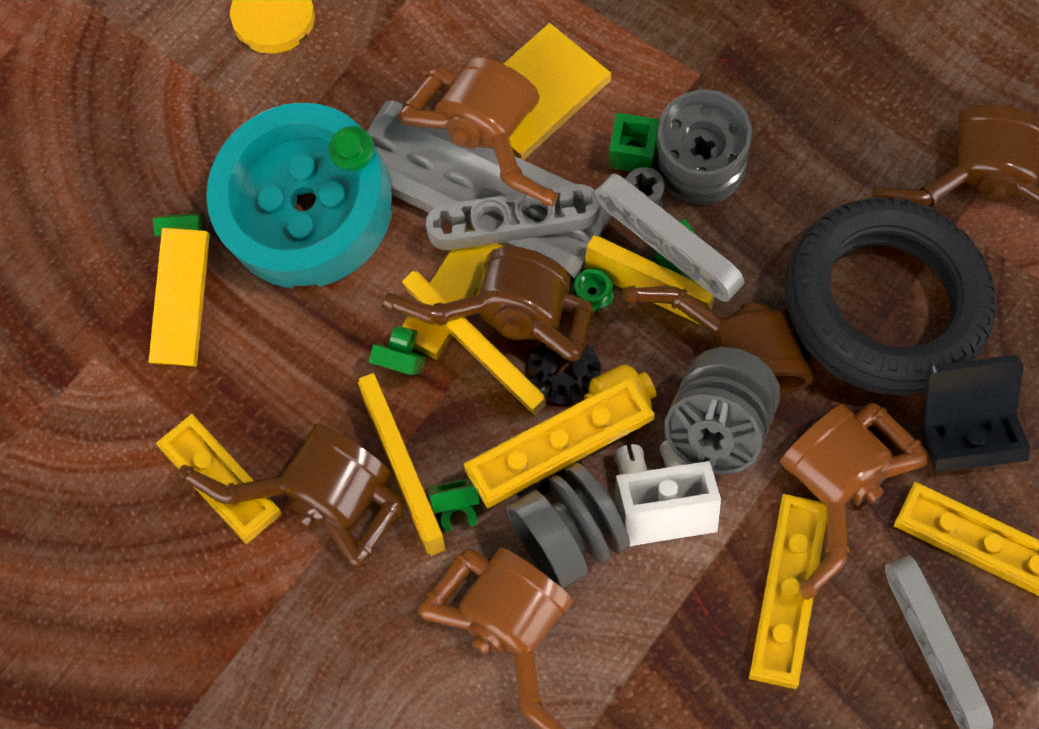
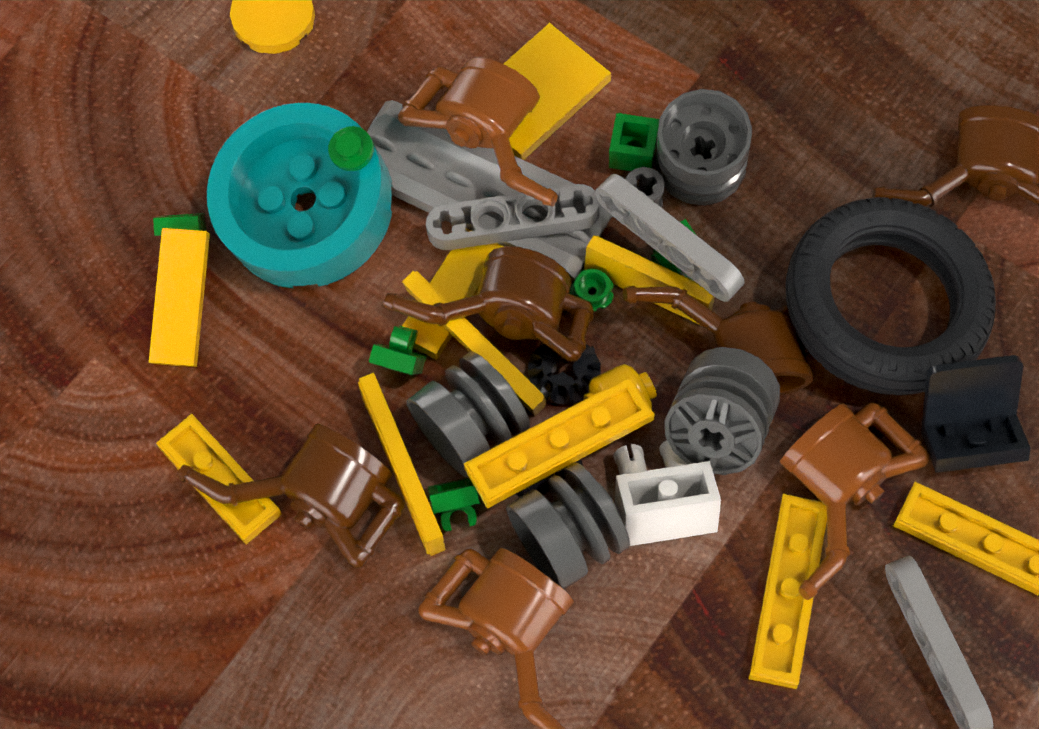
(477, 407): none -> dark grey wheel

